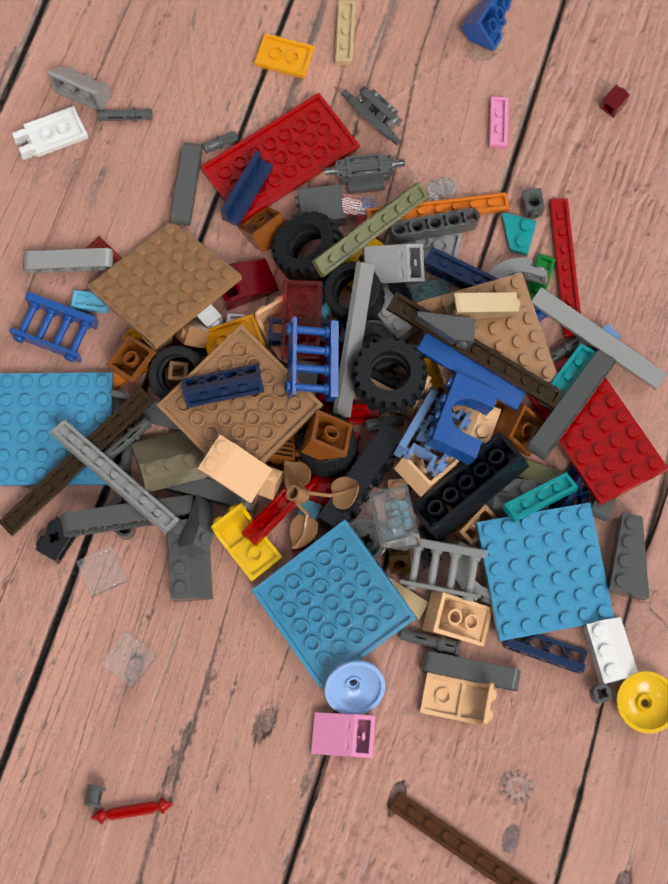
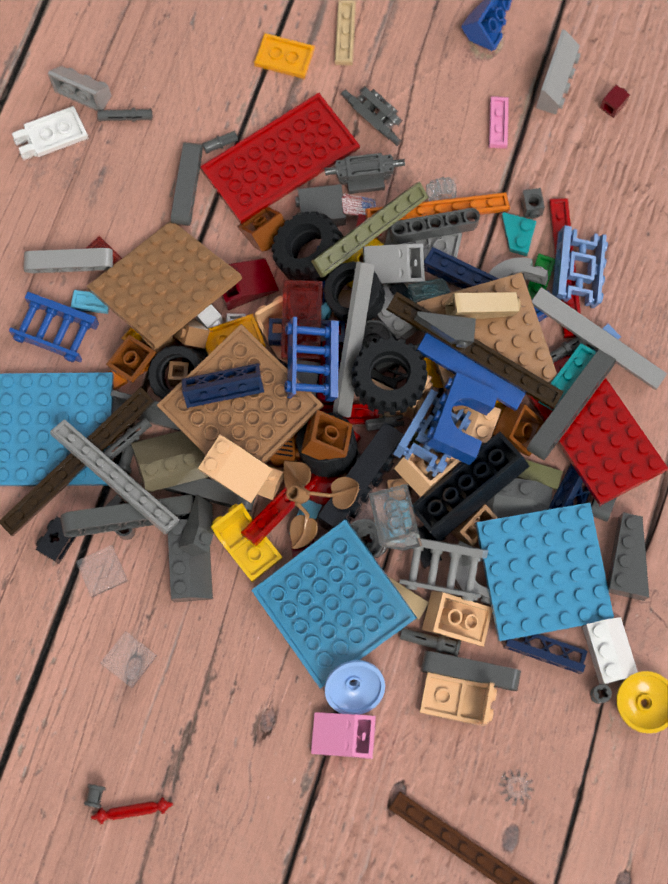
(246, 190): dark blue fence -> none
(398, 561): dark brown brick -> none
(540, 497): teal plate -> none
(558, 74): none -> light grey slope
(565, 267): none -> medium blue fence

